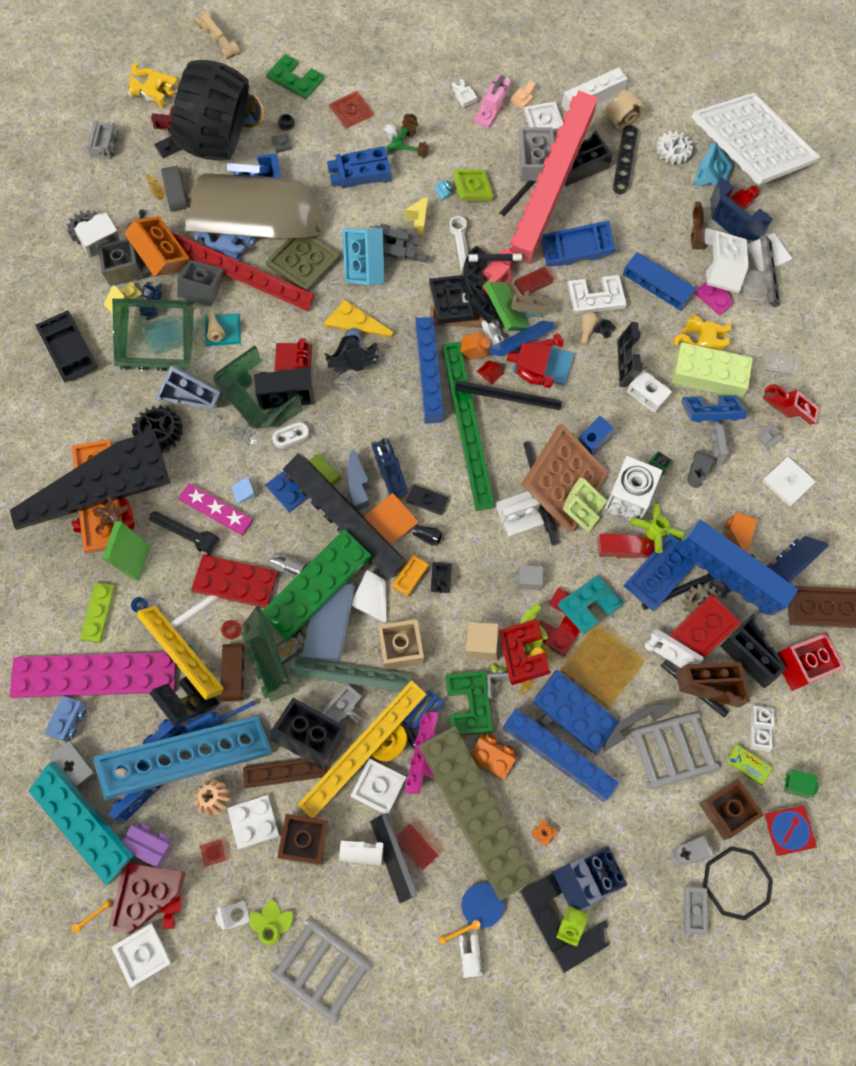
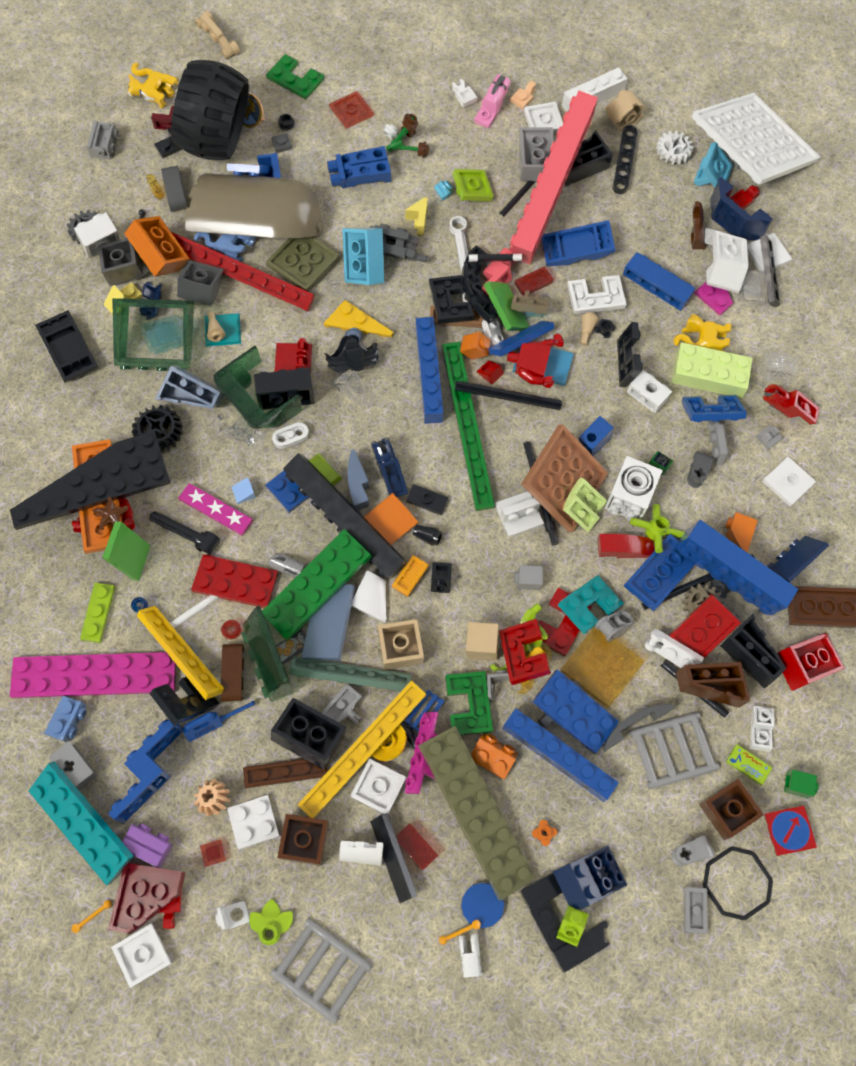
(178, 769): dark azure plate -> none
(614, 625): none -> light grey piece

